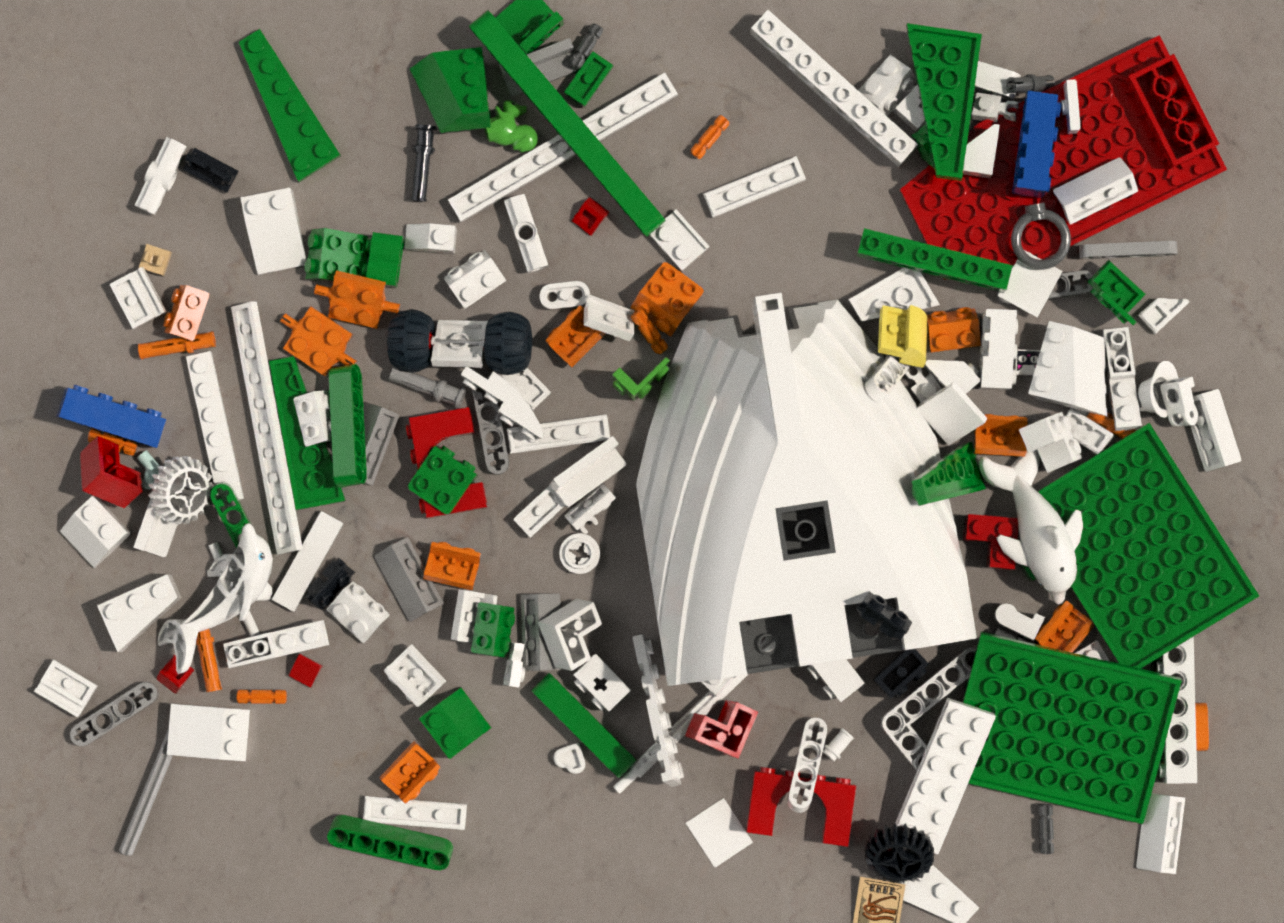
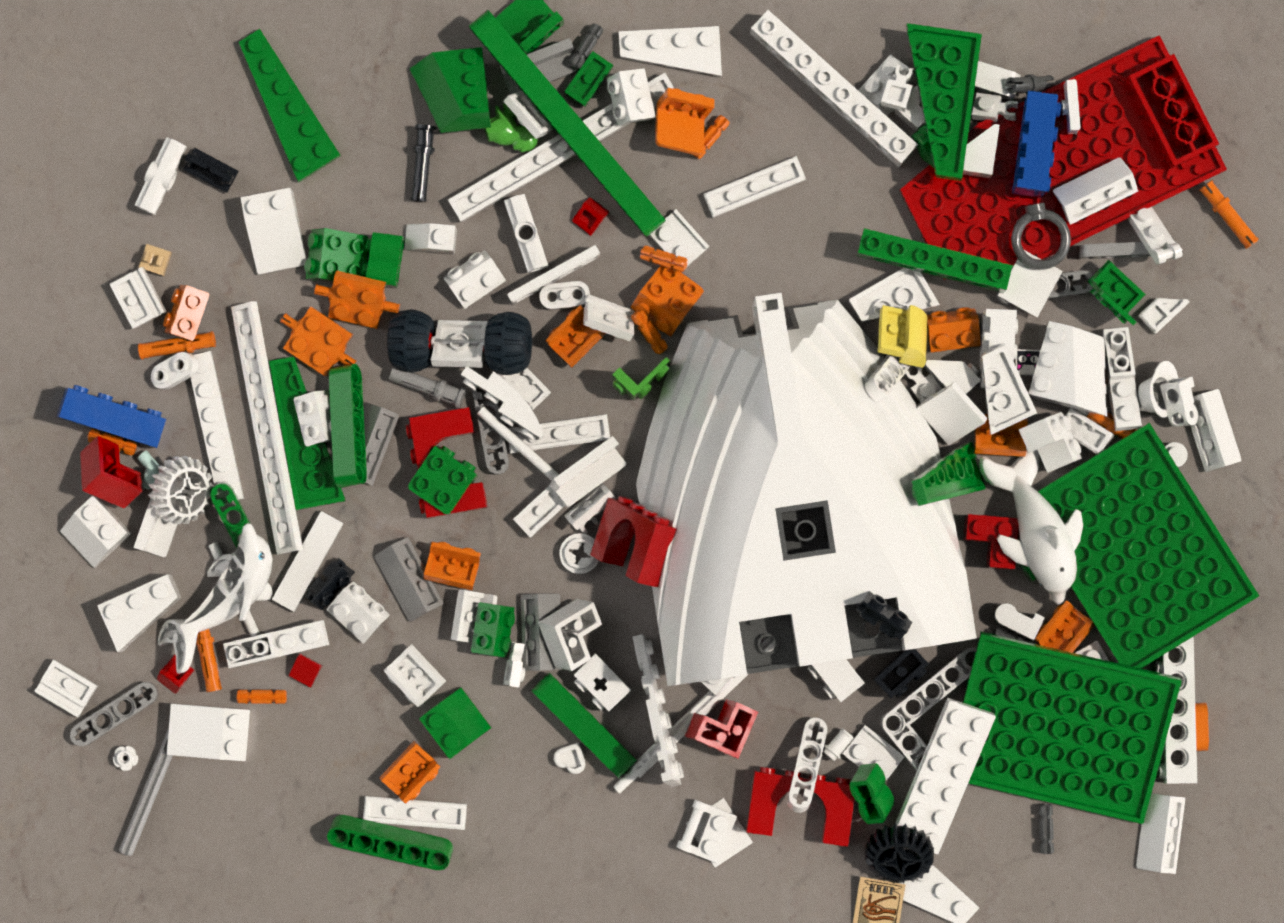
(127, 751): none -> white plate
(172, 372): none -> white plate
(517, 443): none -> white bar
(528, 114): none -> white plate
(554, 274): none -> white tile
(630, 96): none -> white bracket
(652, 537): none -> red arch
(664, 258): none -> orange axle
(681, 48): none -> white wing
(681, 120): none -> orange bracket
(714, 835): none -> white plate
(870, 749): none -> white plate
(872, 793): none -> green brick
(897, 92): none -> white plate
(1004, 389): none -> white wing
(1154, 236): none -> white plate
(1177, 452): none -> white plate
(1228, 214): none -> orange pin

